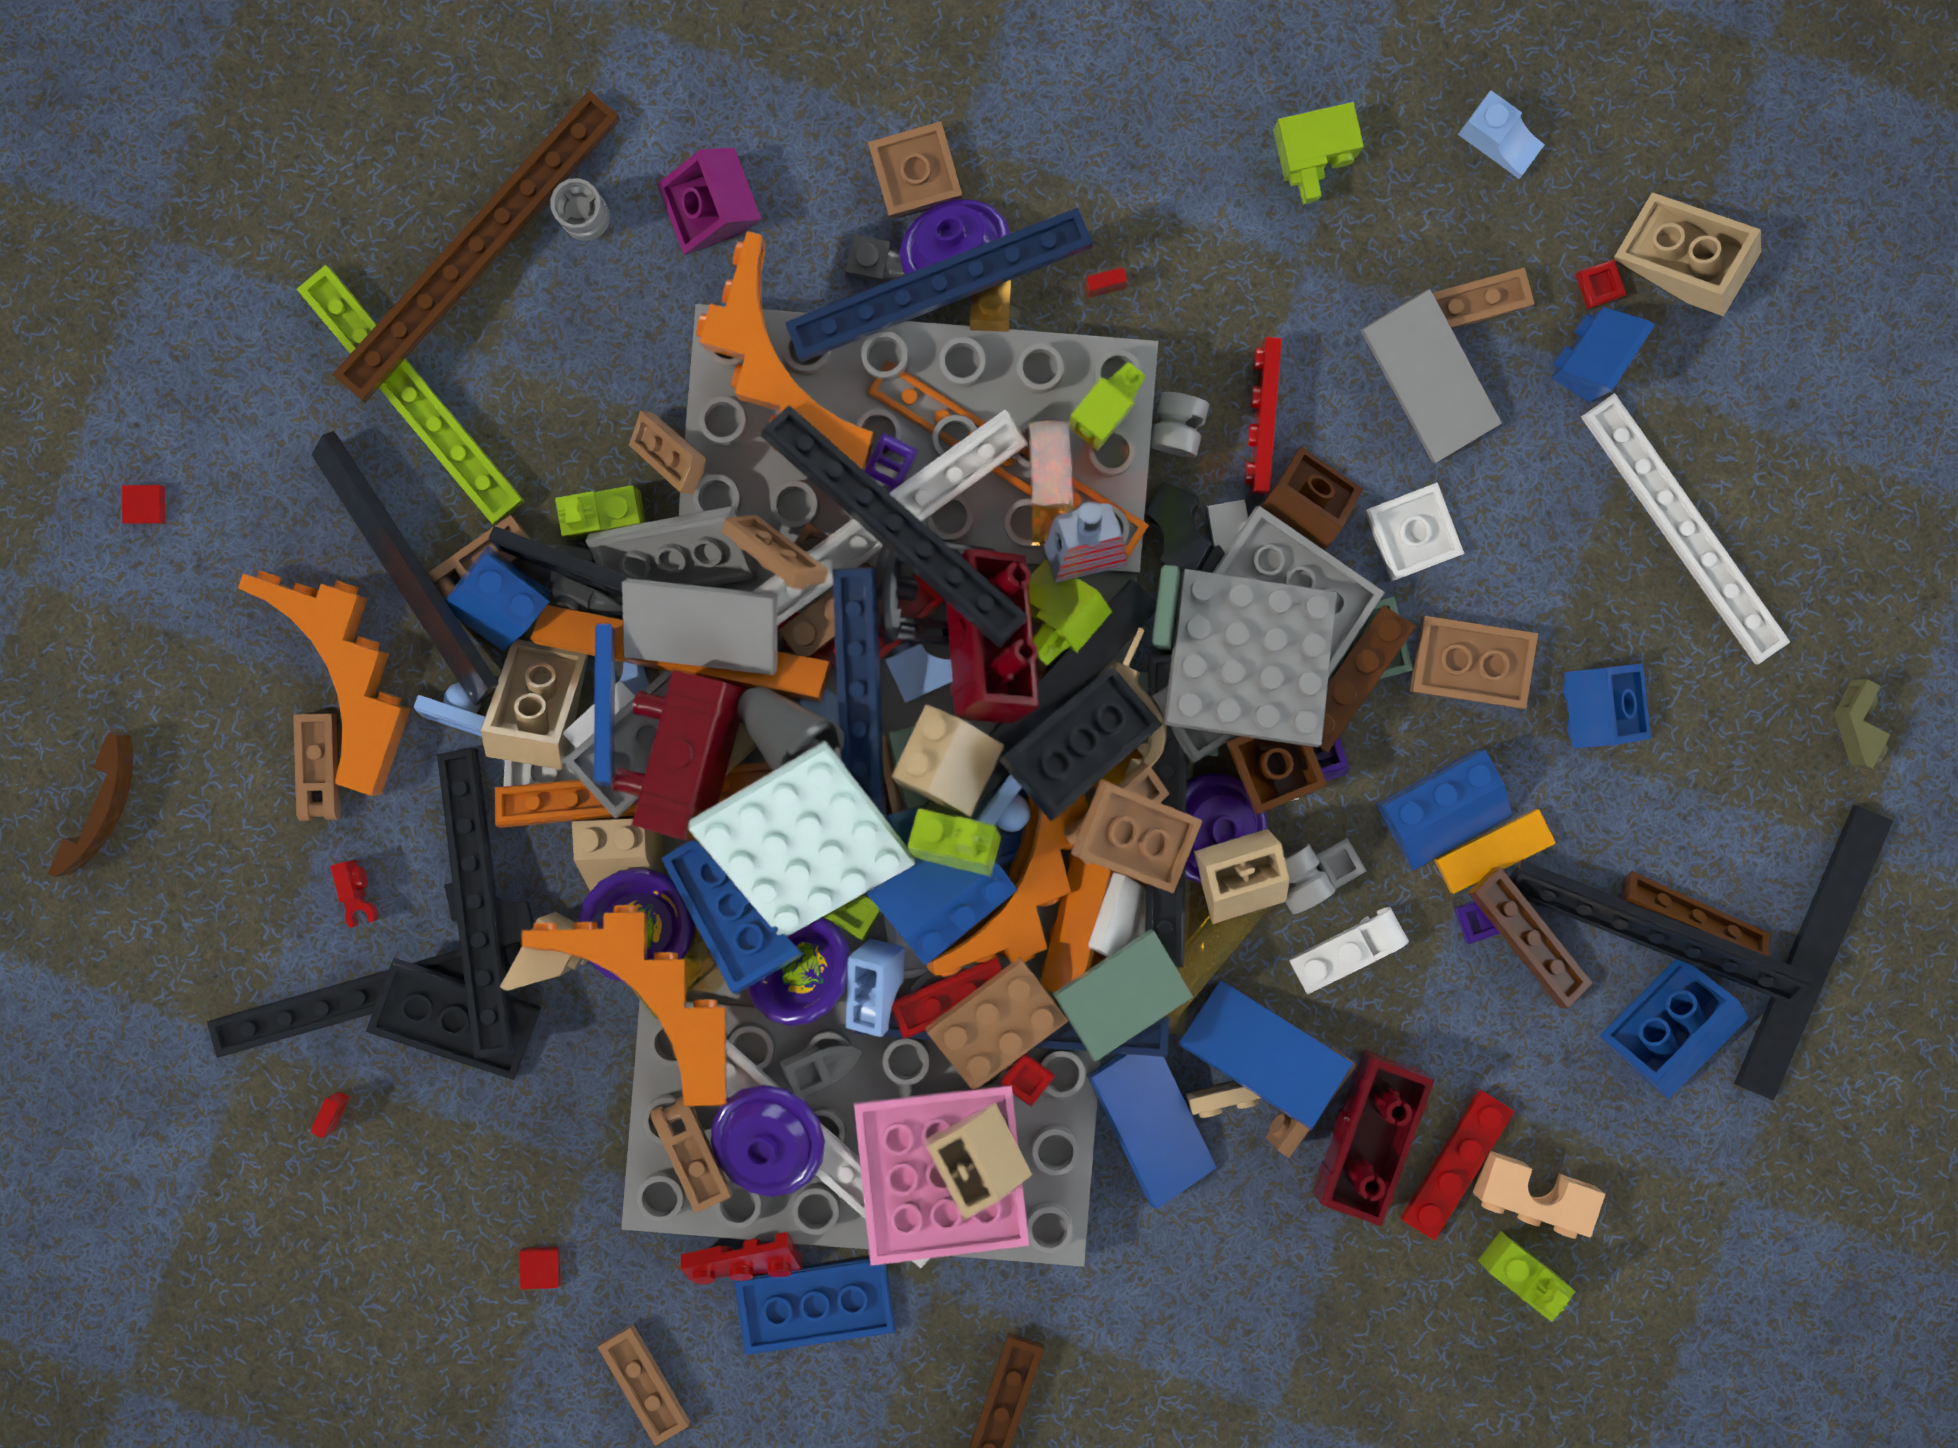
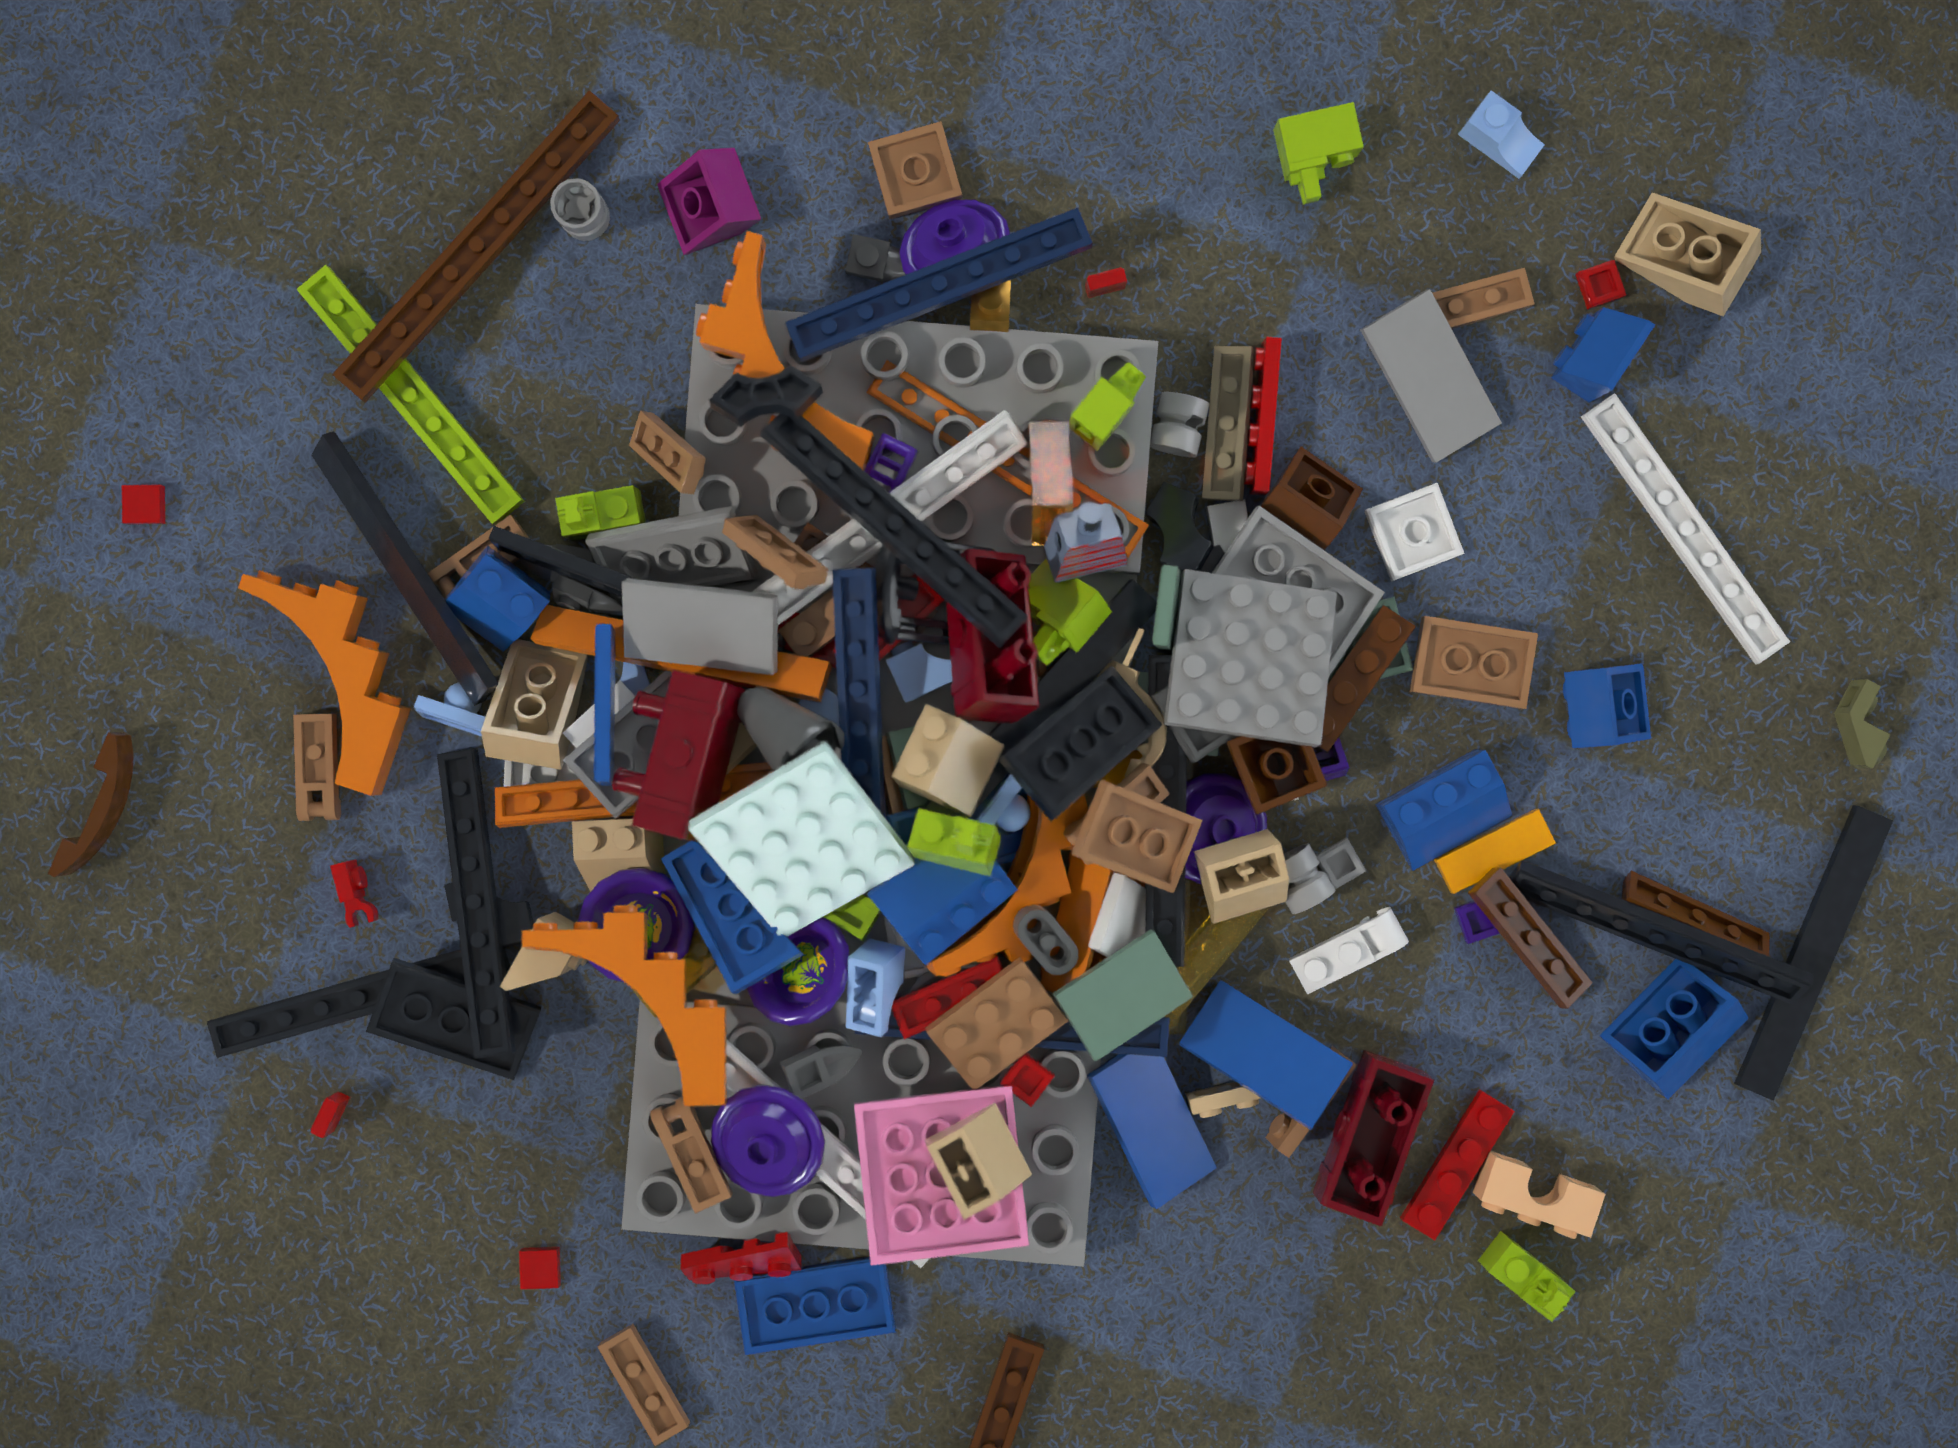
(783, 393): none -> black tile
(1043, 938): none -> dark grey plate
(1228, 423): none -> dark tan plate

